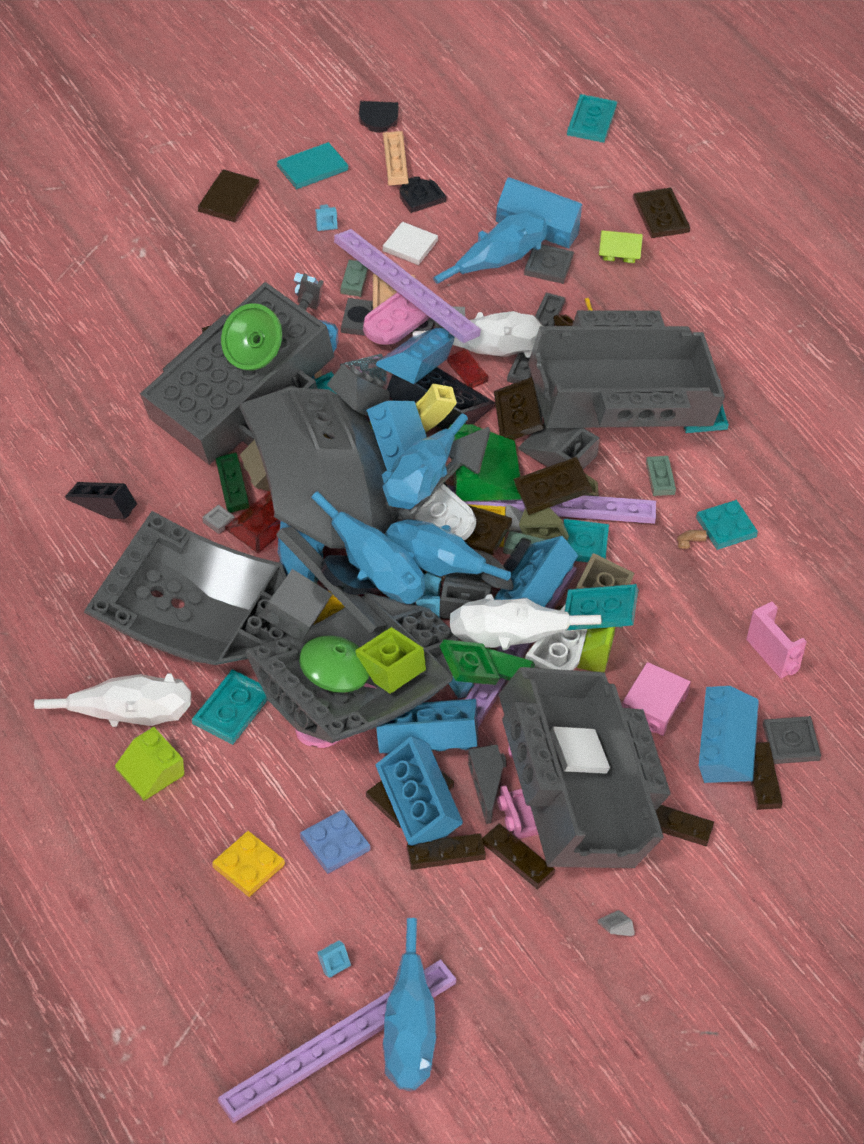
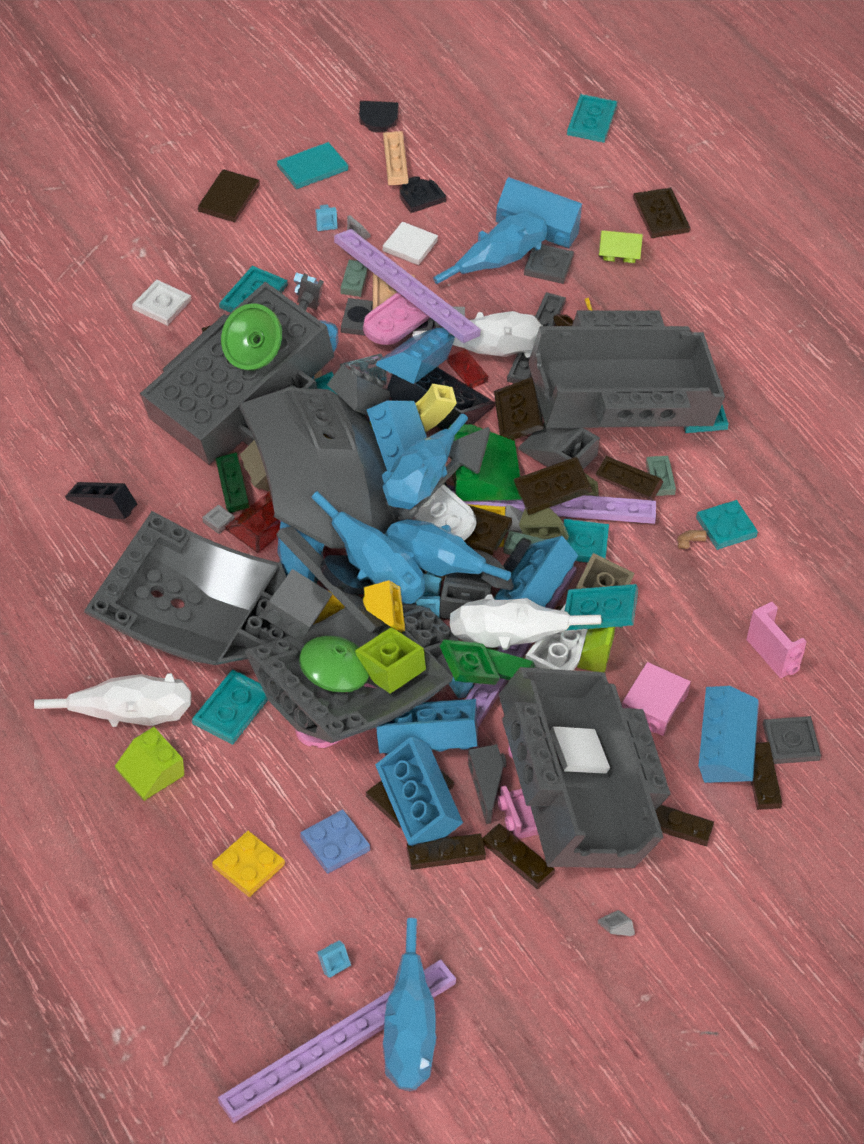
(162, 302): none -> white tile
(248, 284): none -> teal tile
(357, 227): none -> light grey slope
(385, 603): none -> yellow slope
(629, 478): none -> dark brown plate

